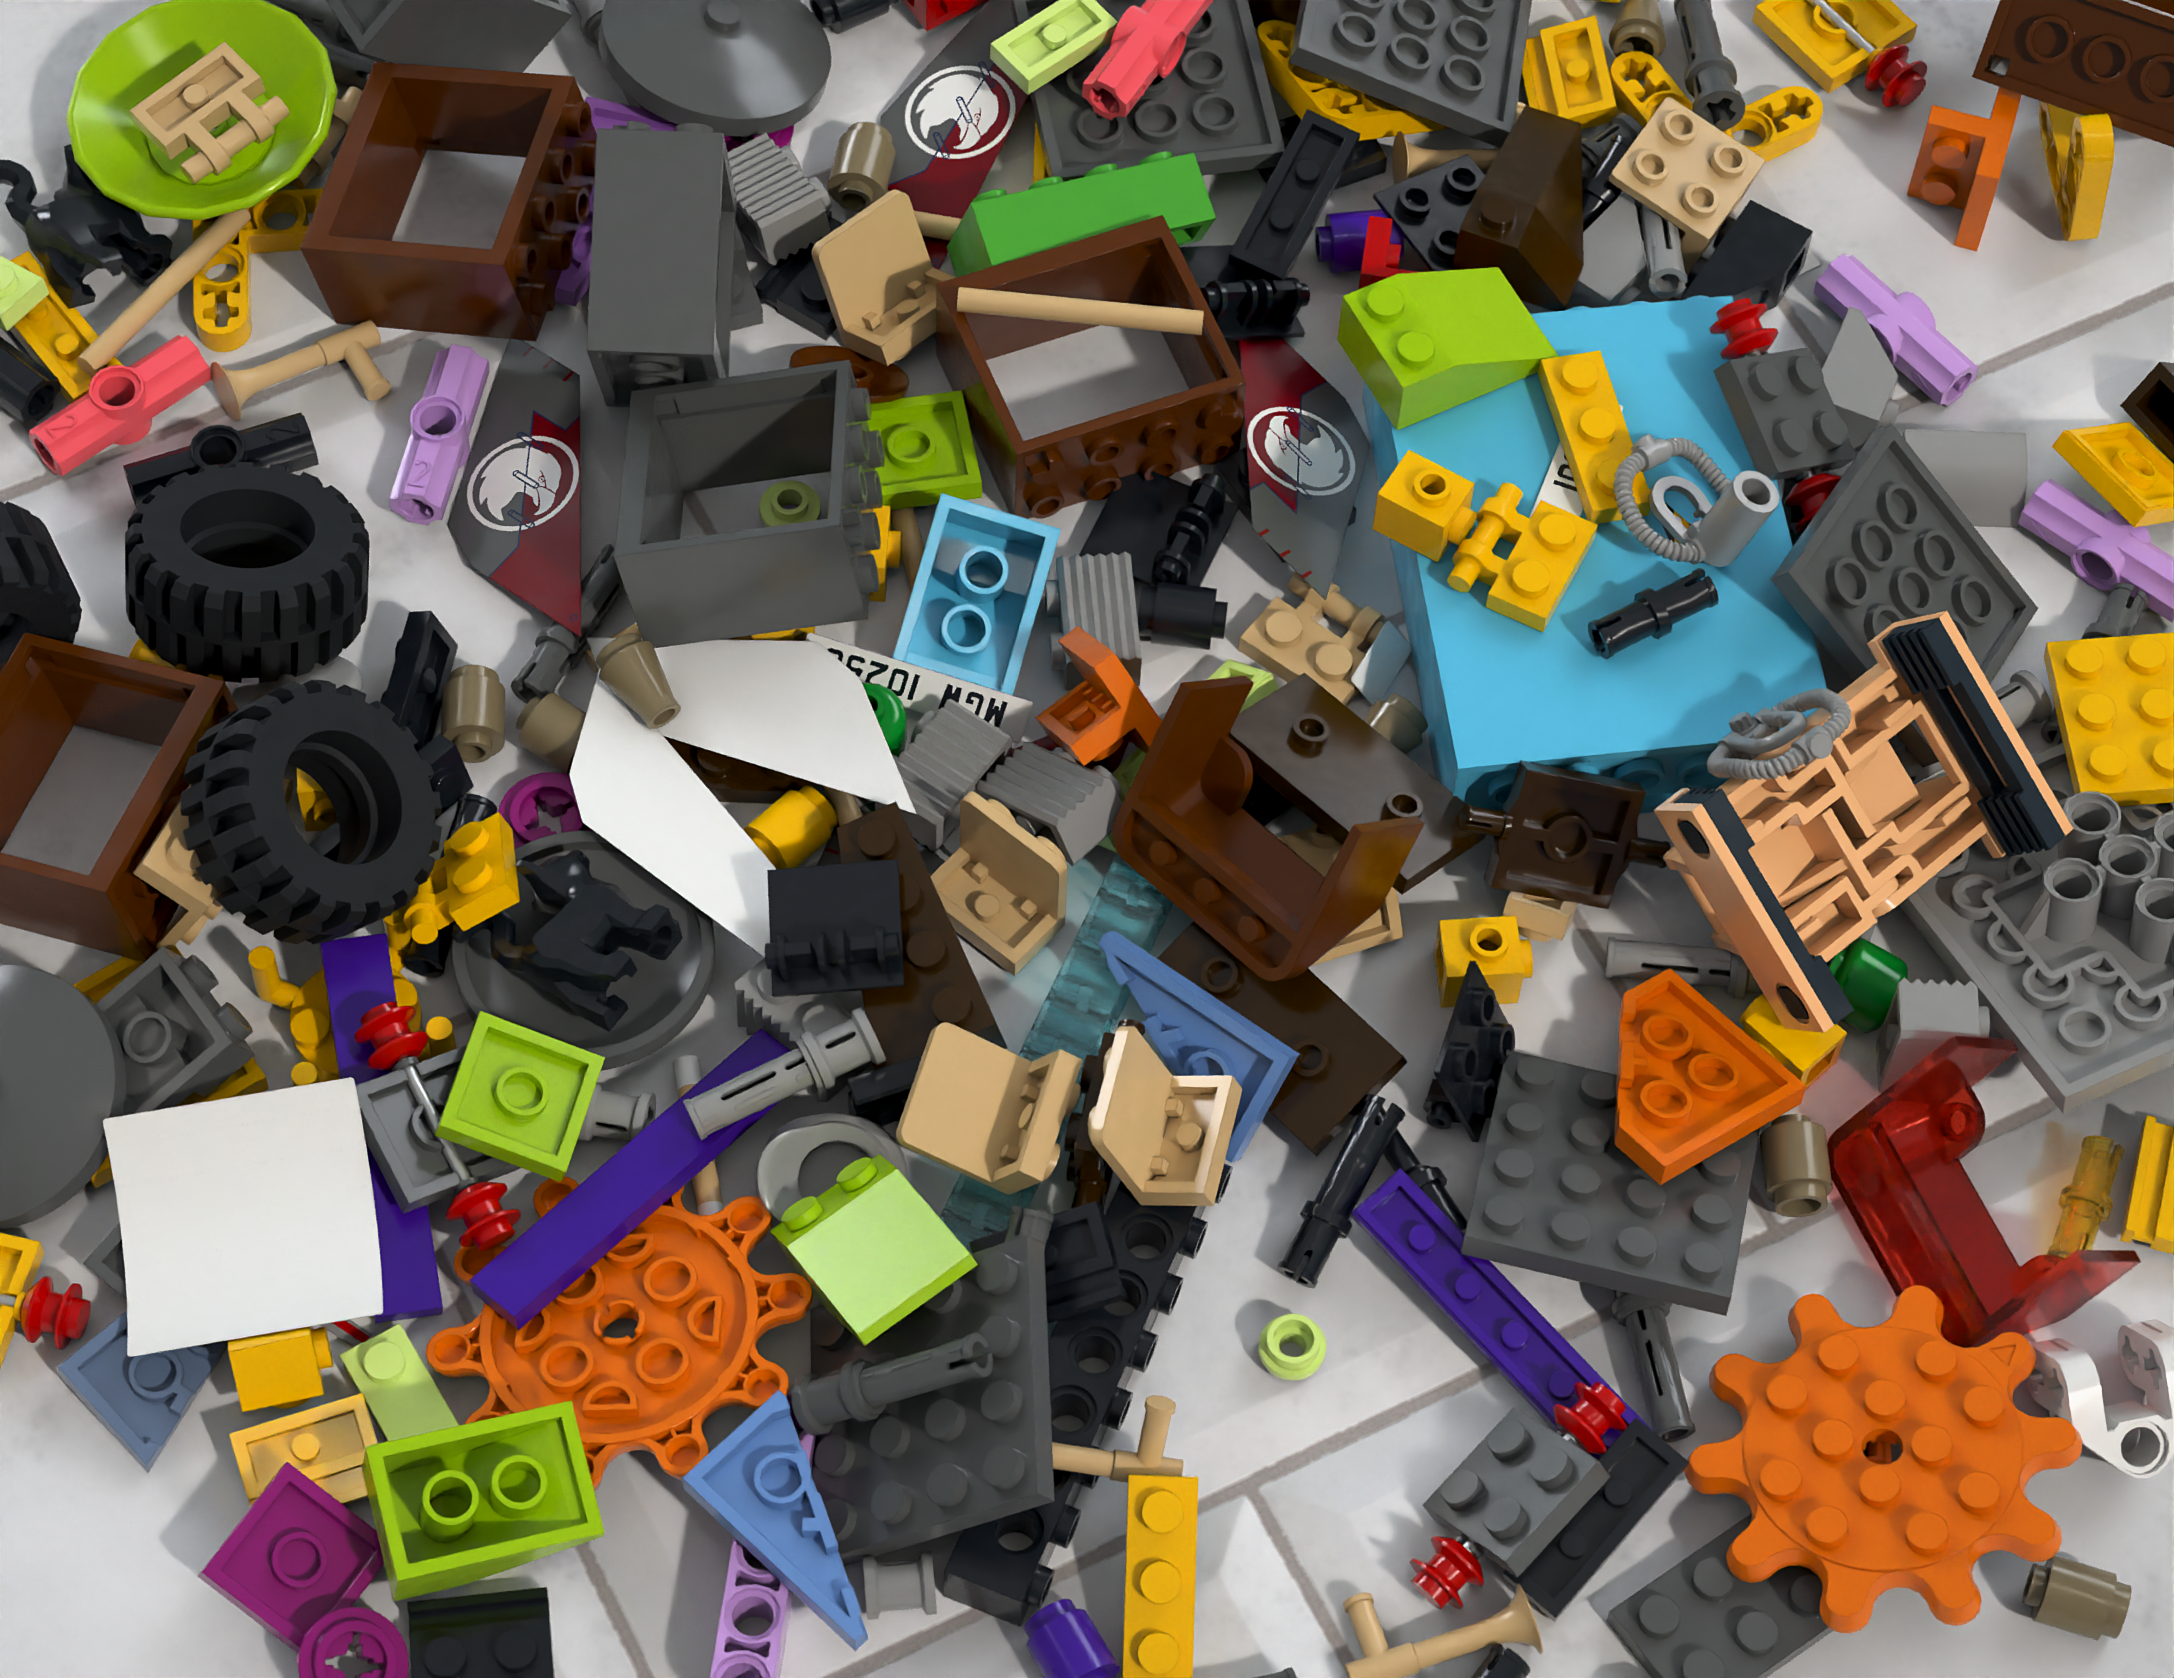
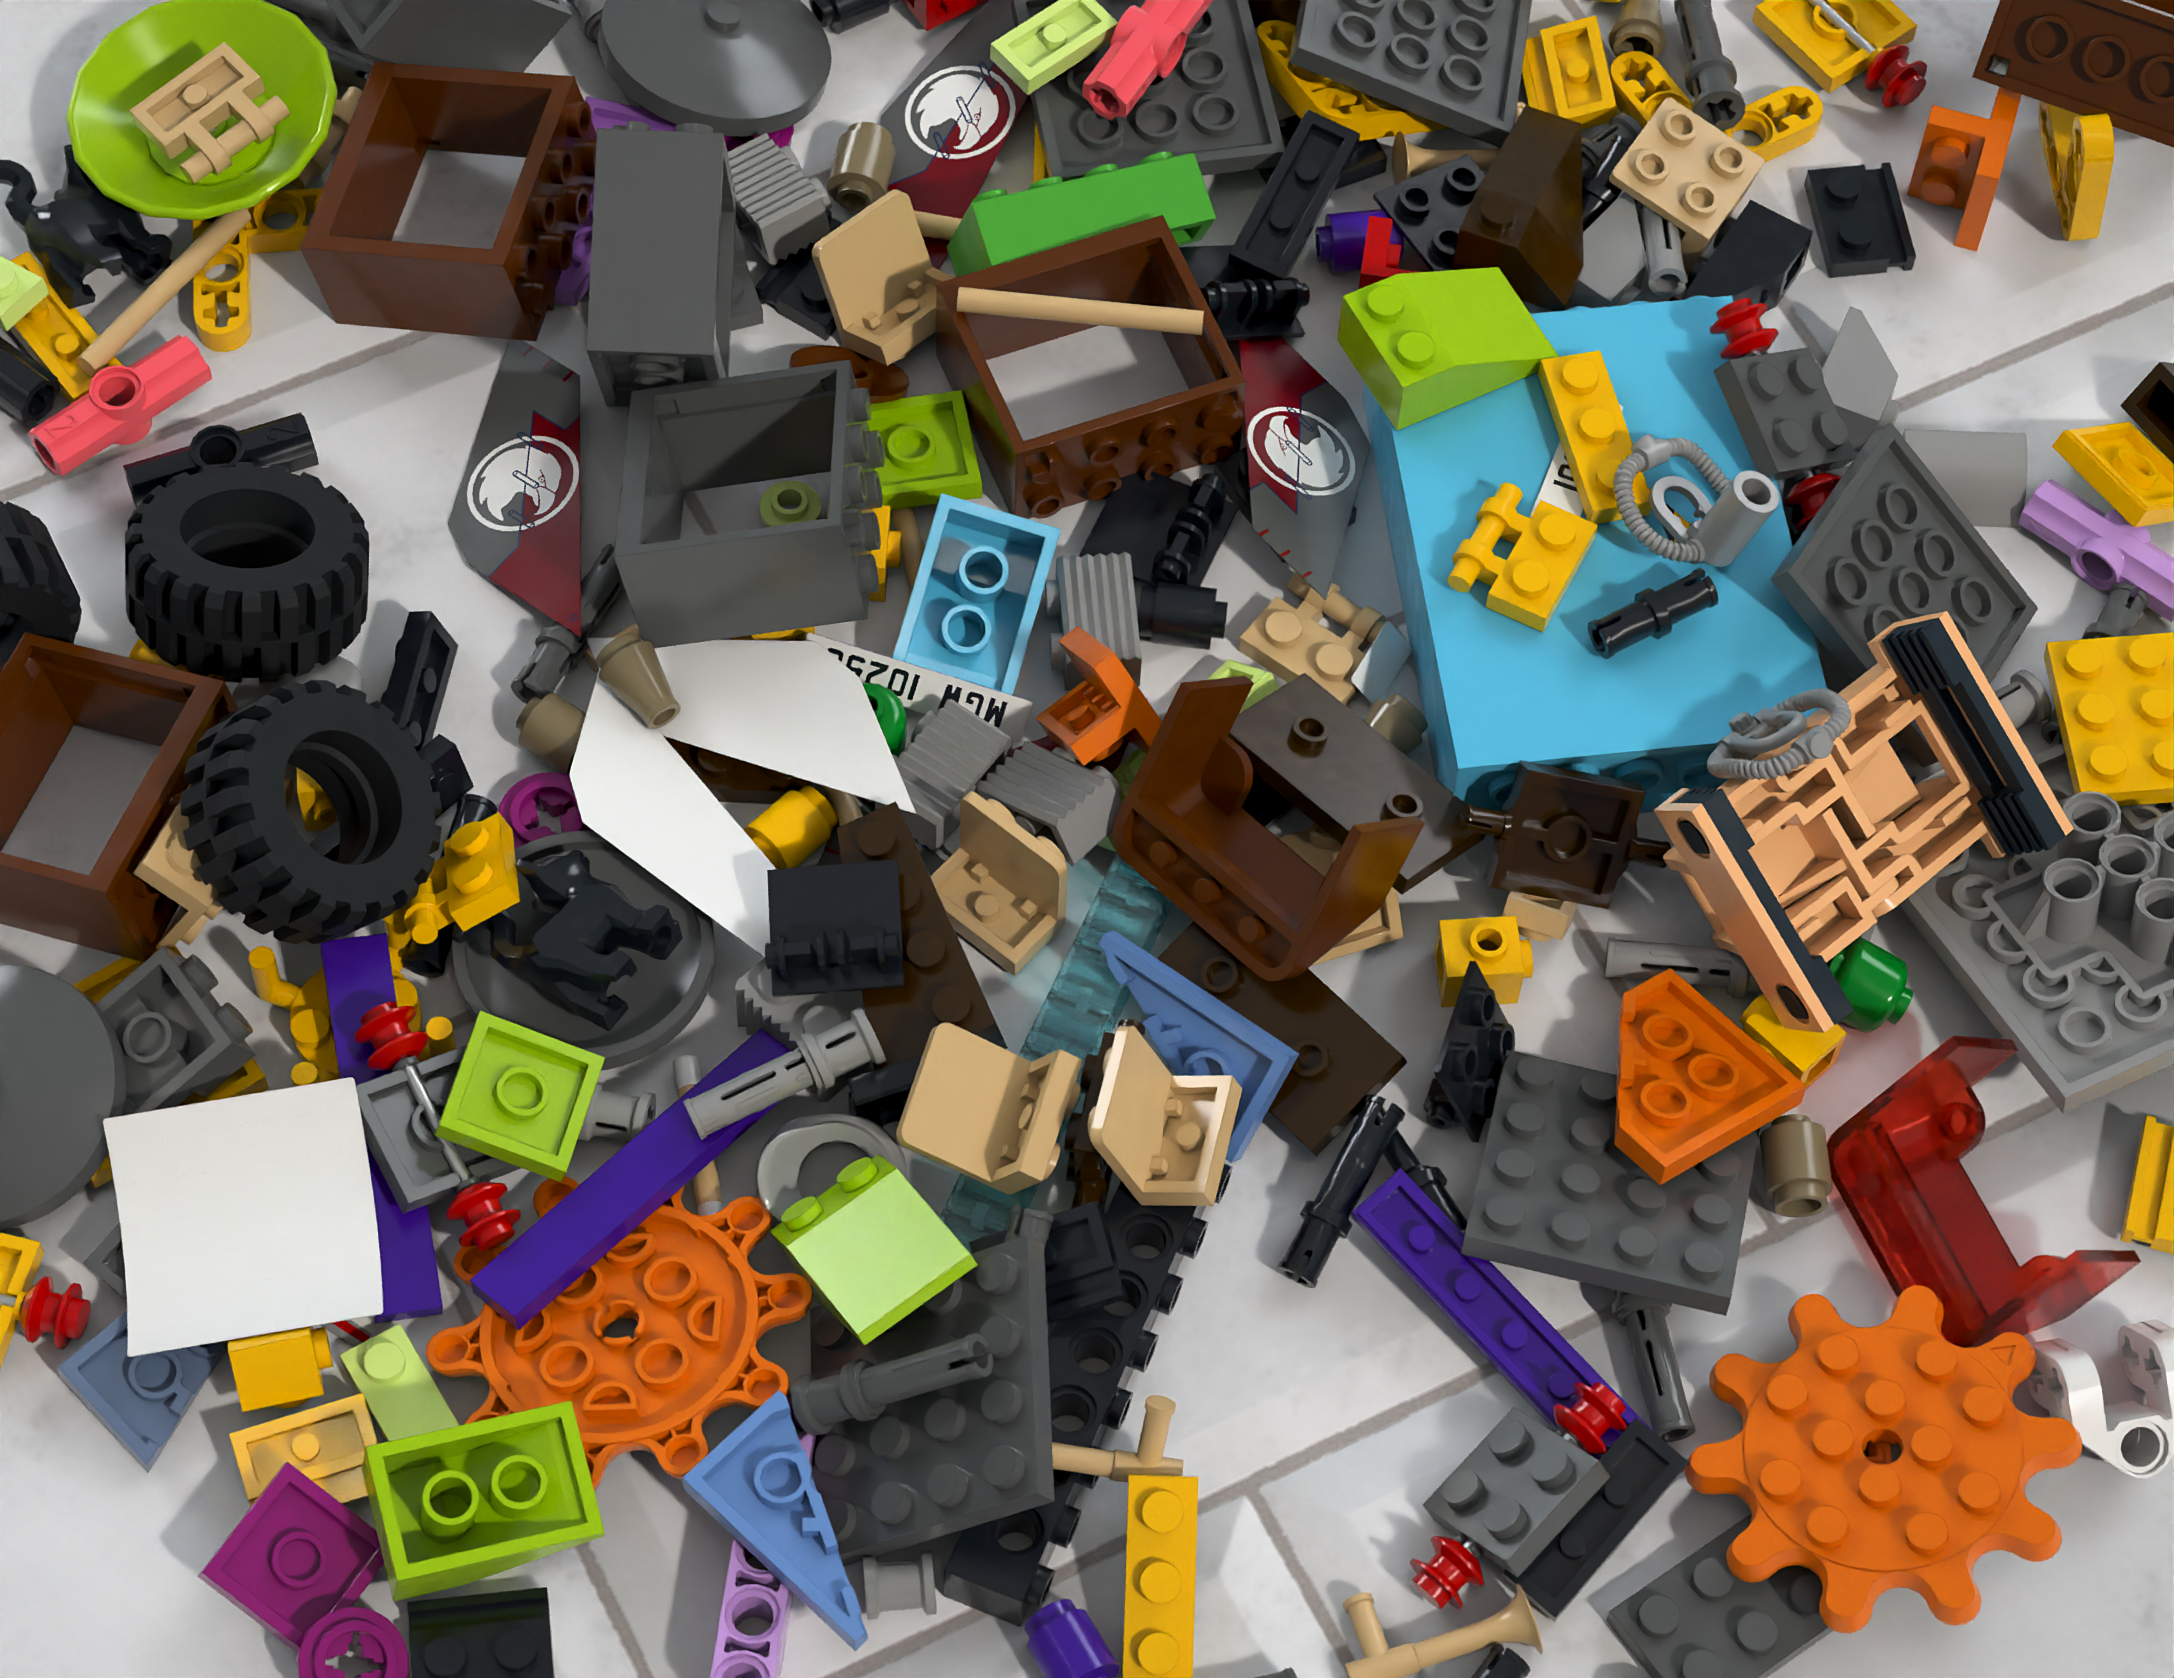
(238, 386): tan piece -> none
(433, 459): lavender piece -> none
(474, 712): dark tan brick -> none
(1293, 1329): yellowish green plate -> none
(1425, 506): yellow brick -> none
(1859, 220): none -> black plate
(1902, 327): lavender piece -> none
(1924, 1019): light grey brick -> none
(2077, 1598): dark tan brick -> none
(2087, 1198): clear yellow pin -> none

